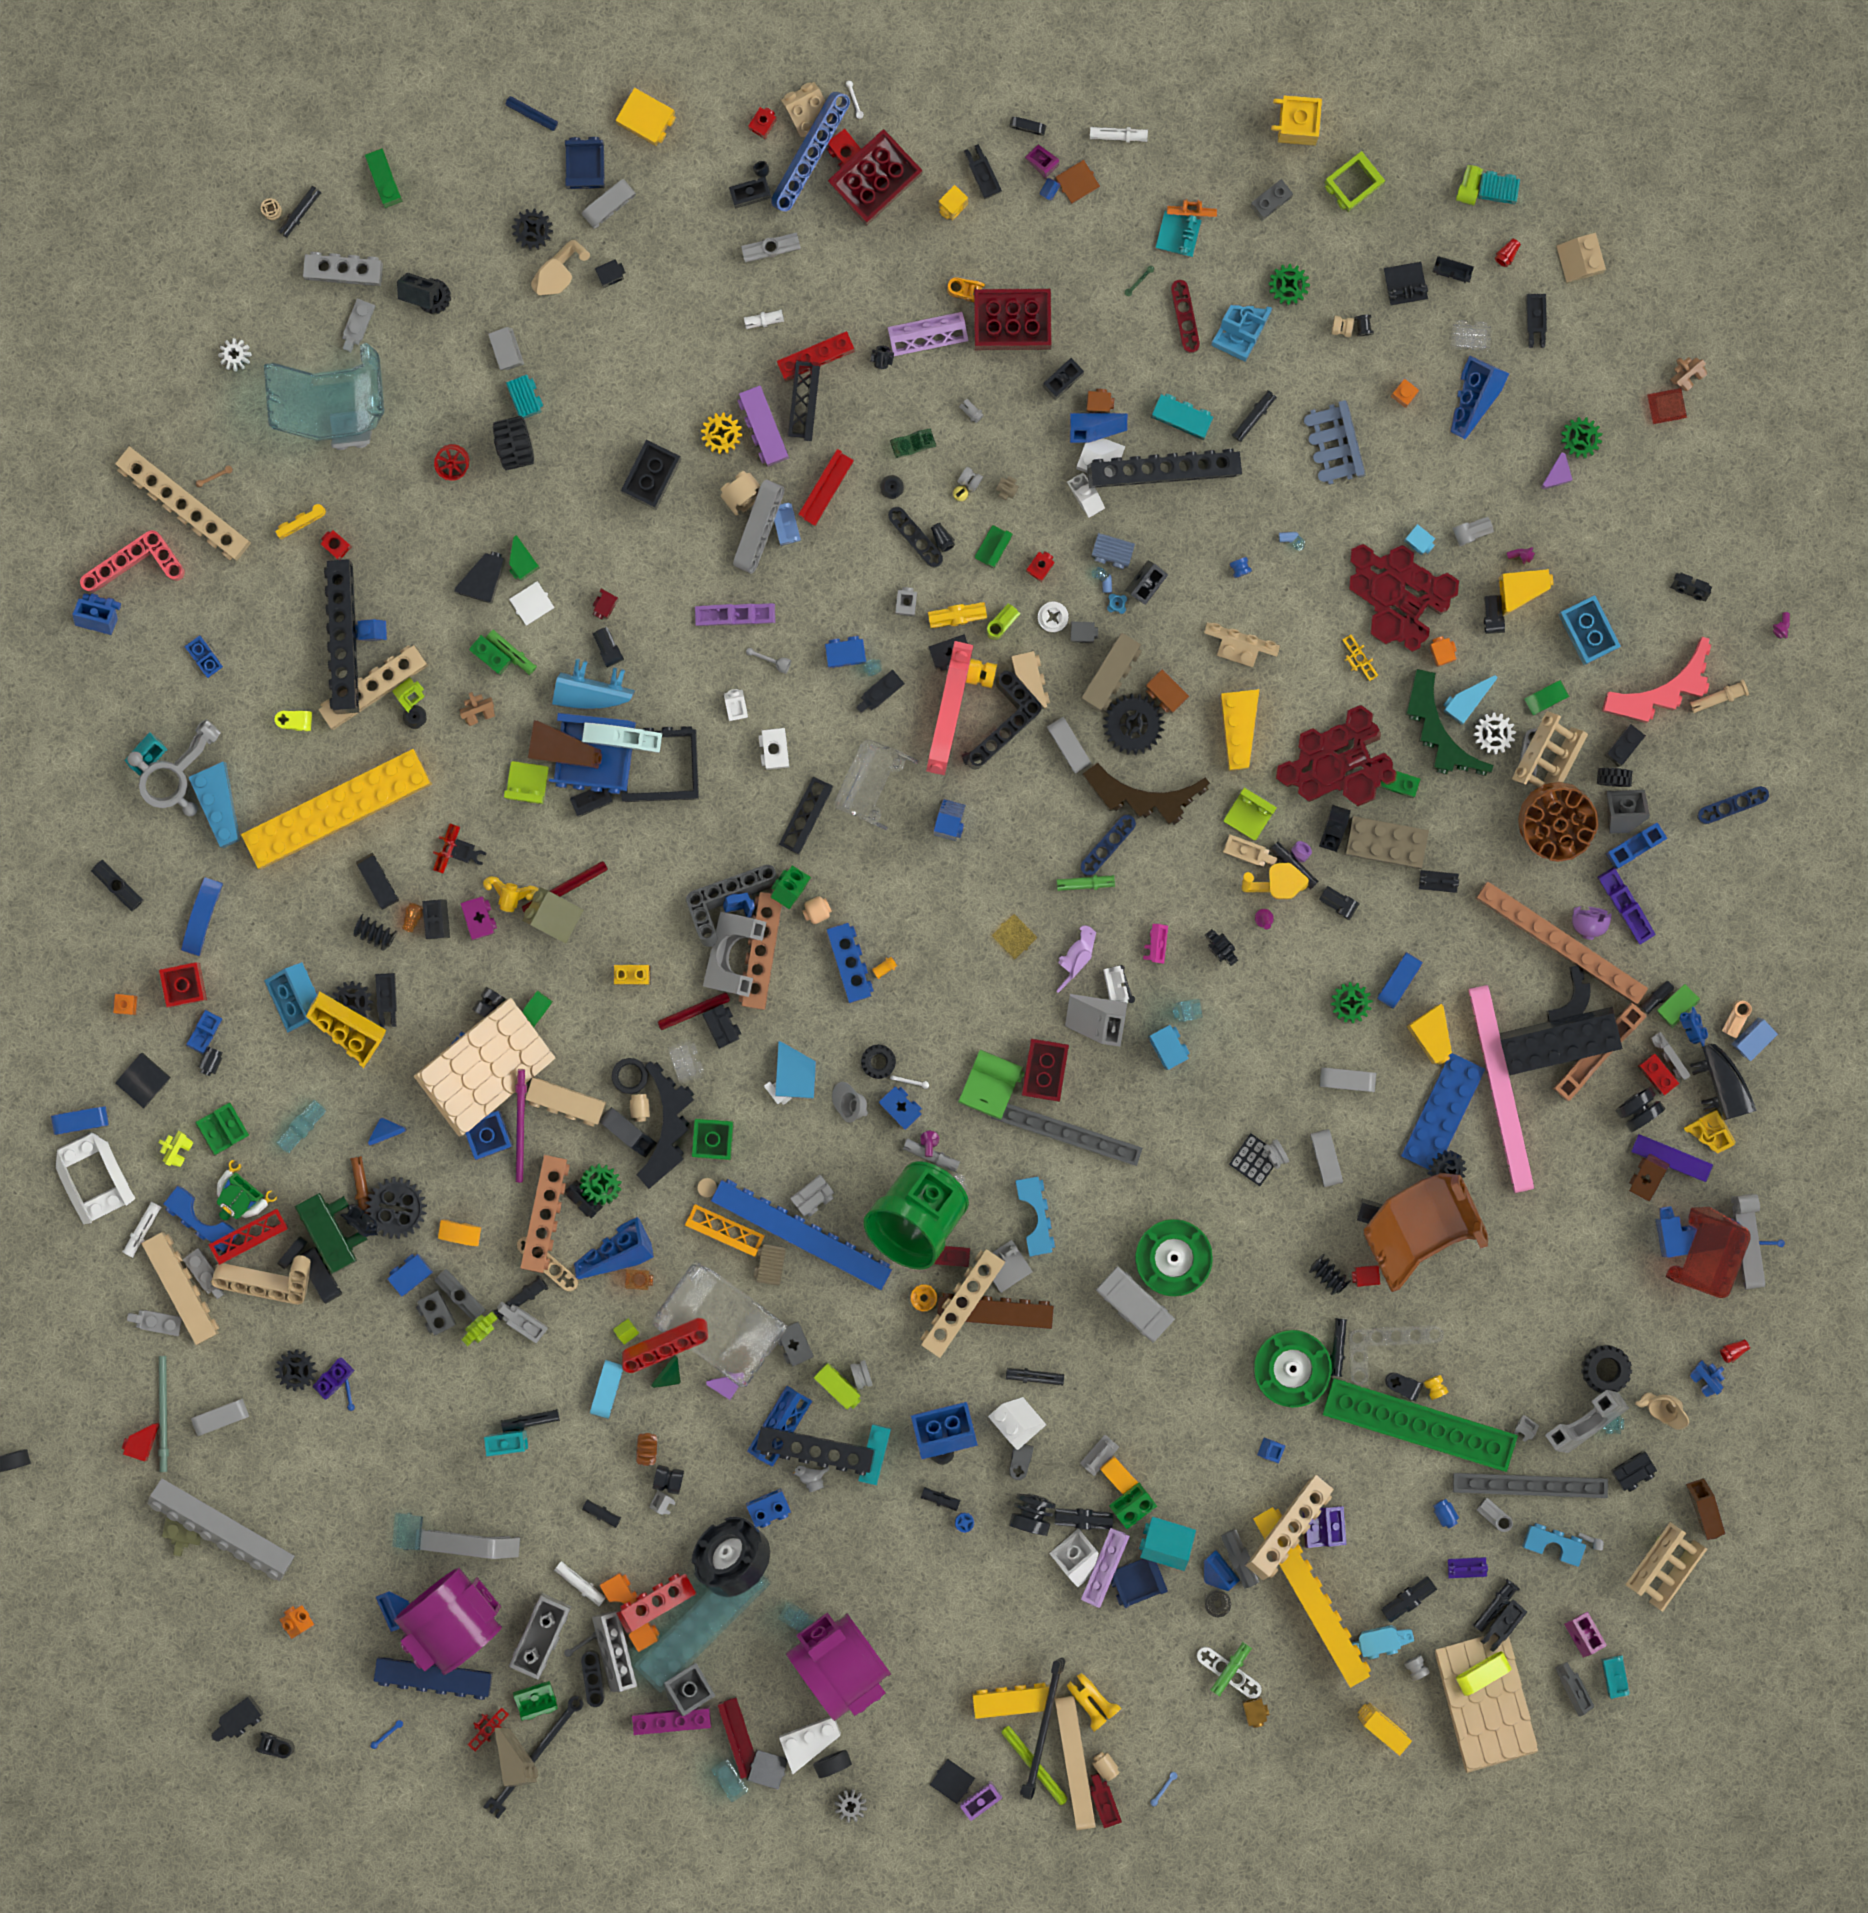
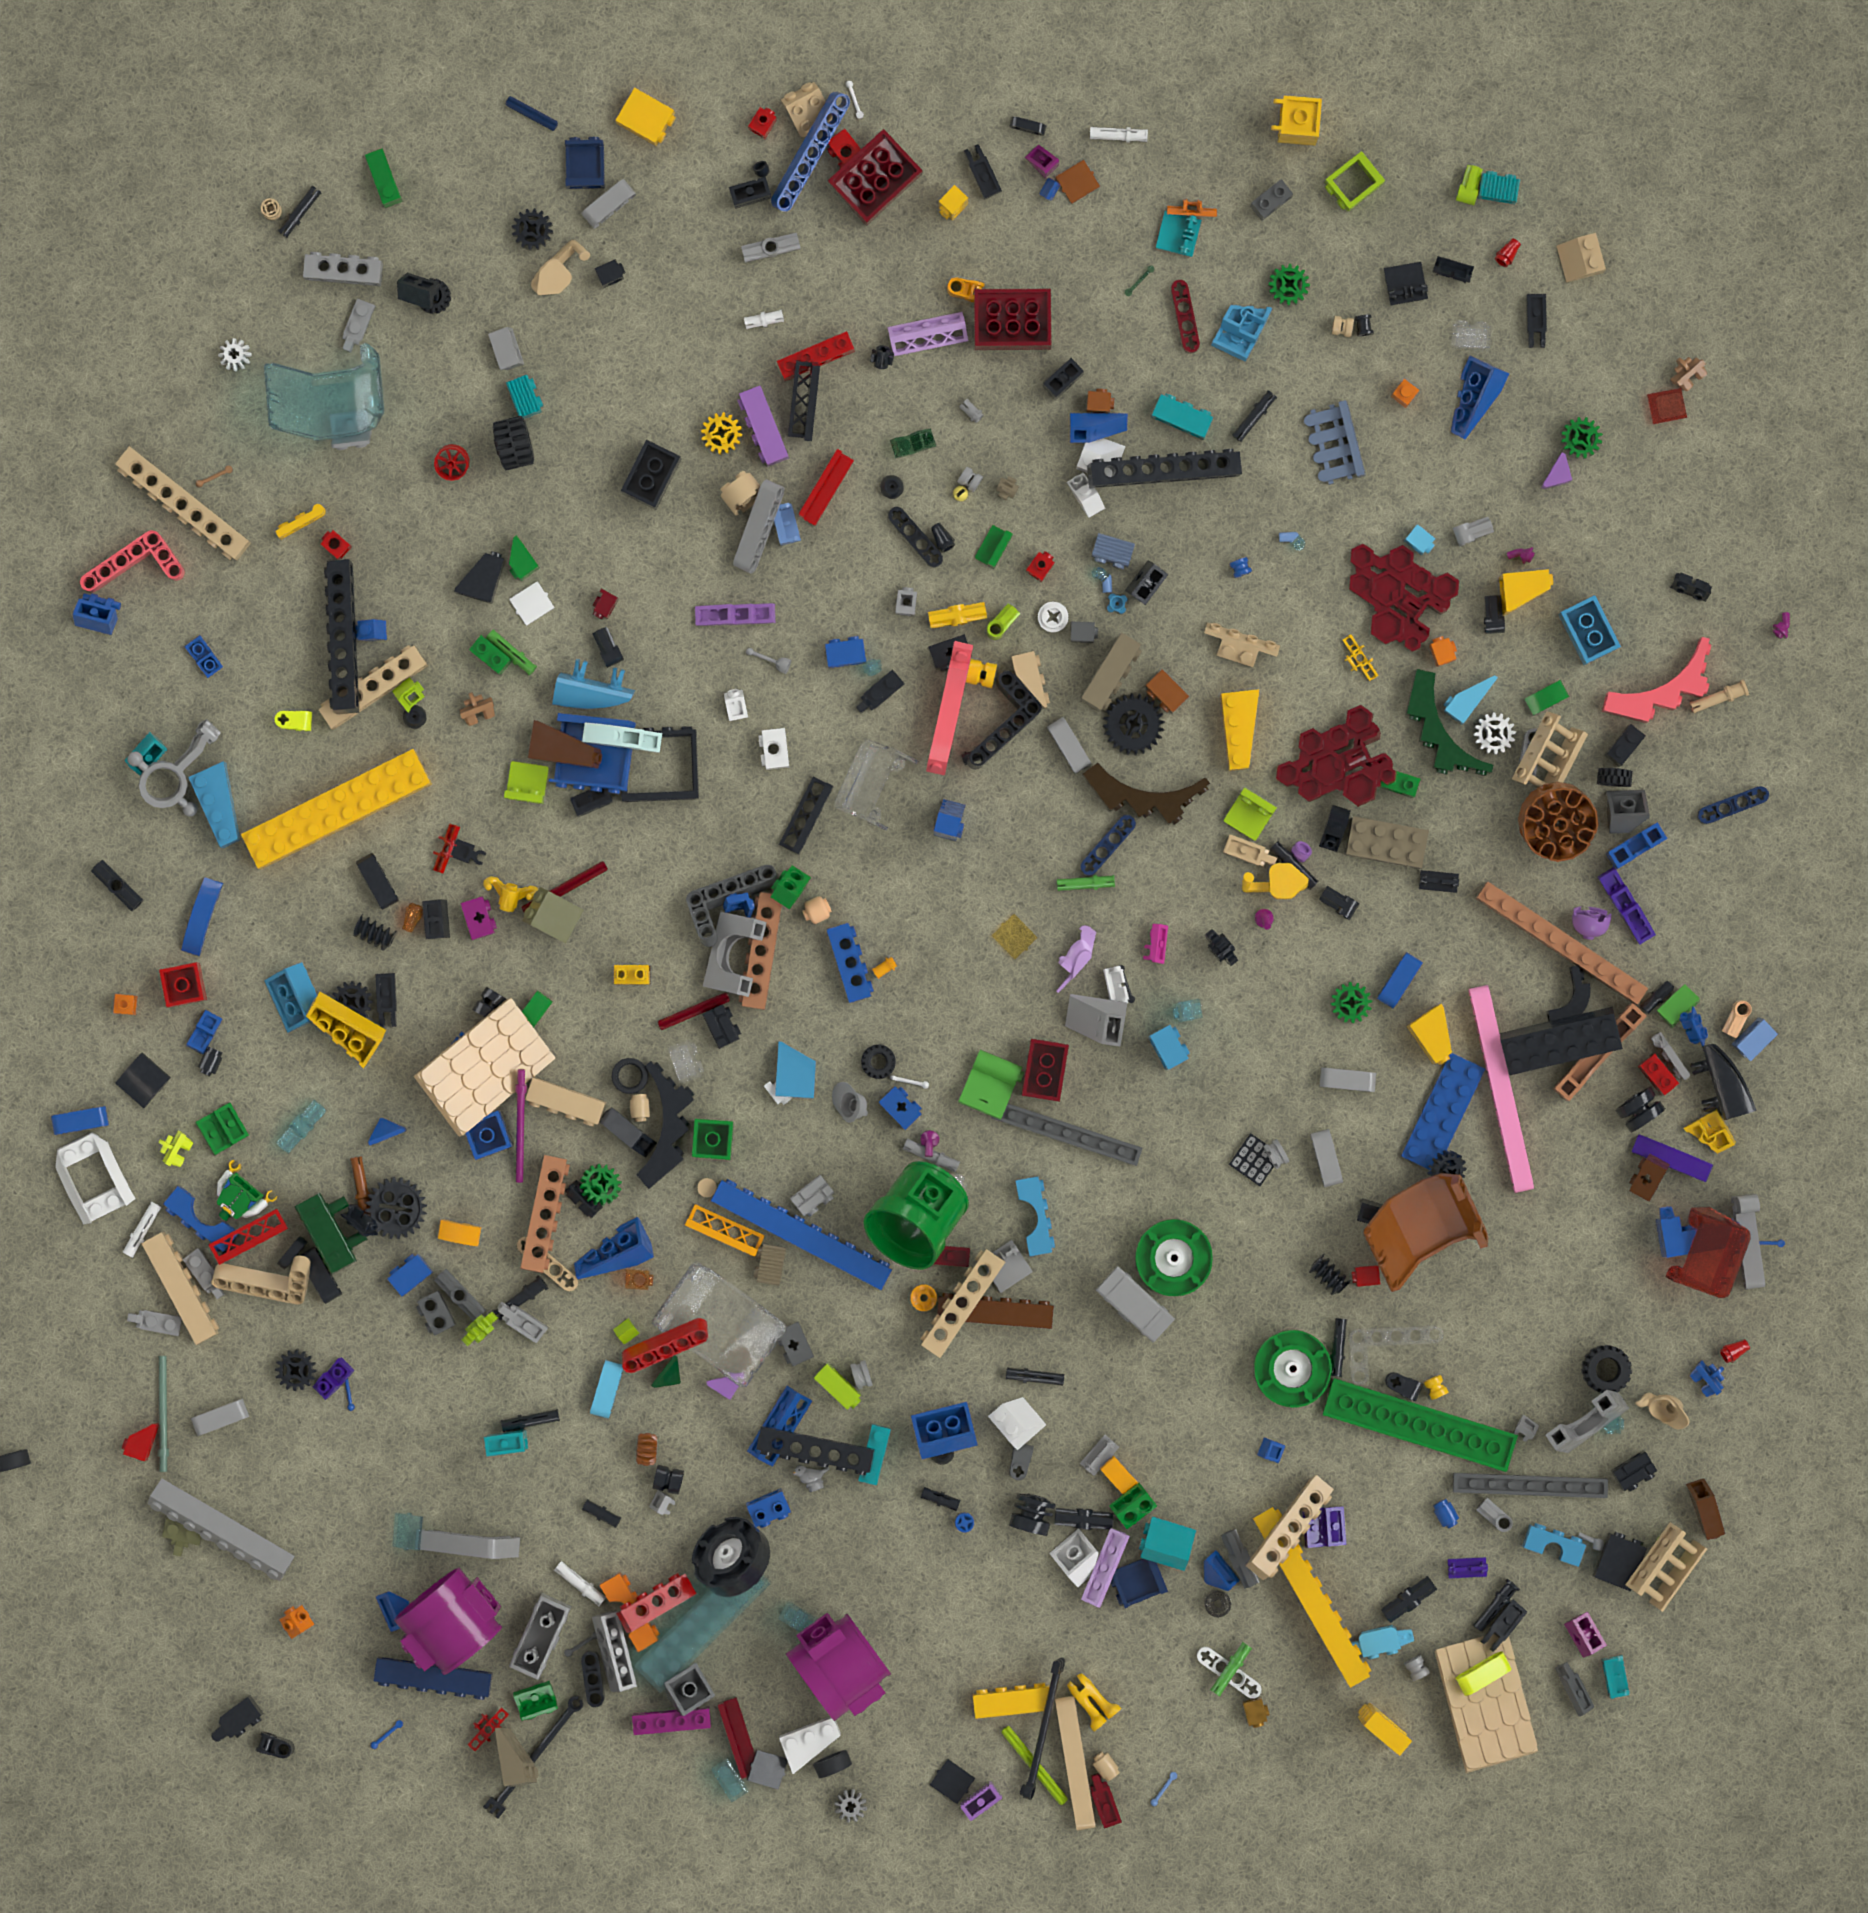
(1619, 1560): none -> black brick

